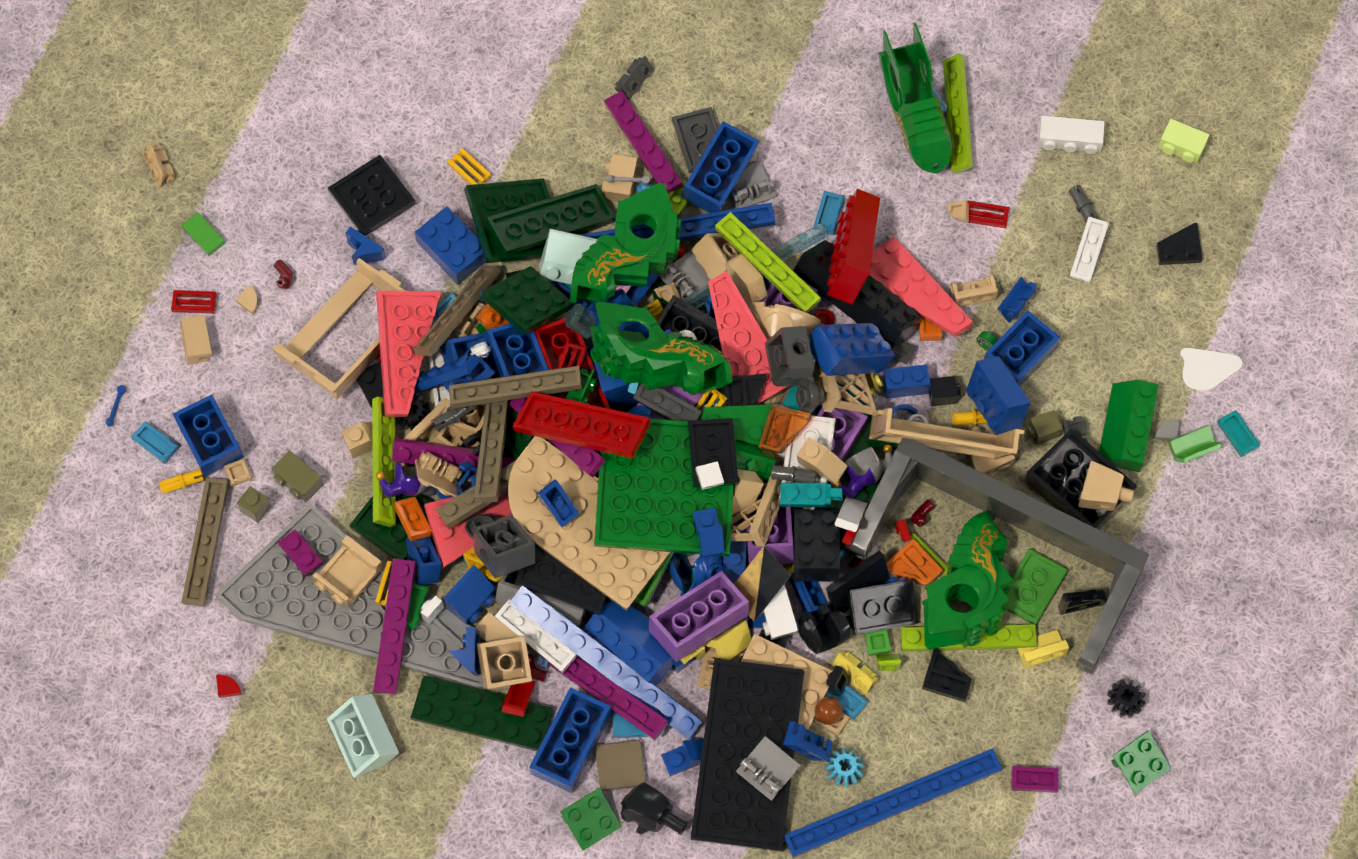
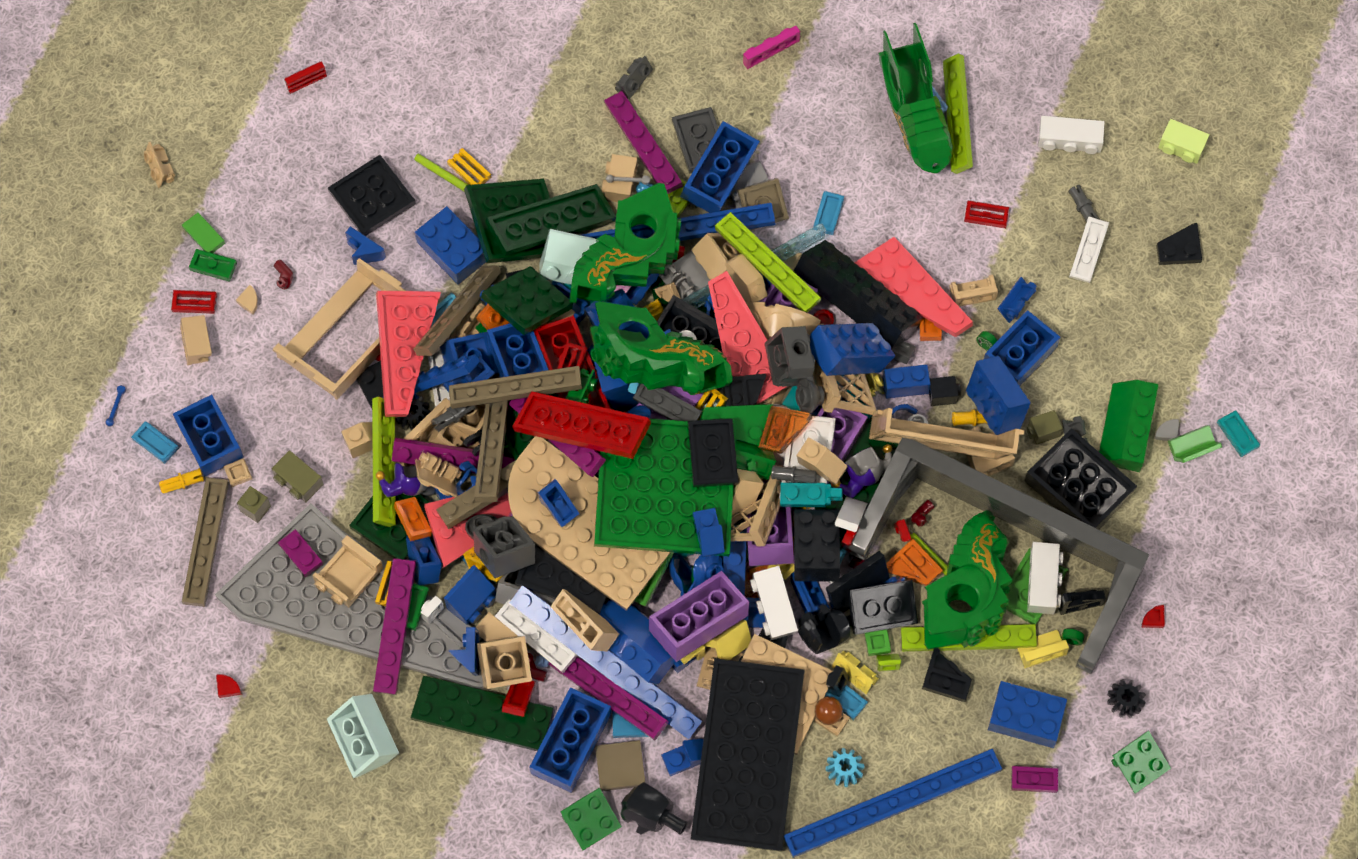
(212, 265): none -> green plate
(305, 77): none -> red tile
(440, 171): none -> lime bar
(481, 350): white plate -> none
(580, 321): clear light blue tile -> none
(585, 622): none -> tan slope
(709, 475): white tile -> none
(761, 581): sticker -> none
(763, 193): none -> dark tan tile
(768, 768): light grey hinge -> none
(771, 47): none -> dark pink plate
(807, 743): blue hinge -> none
(853, 246): red brick -> none
(959, 210): tan tile -> none
(1027, 714): none -> blue brick
(1044, 578): none -> white brick
(1073, 637): none -> green tile
(1103, 488): tan torso -> none
(1154, 618): none -> red tile
(1207, 368): white sticker -> none

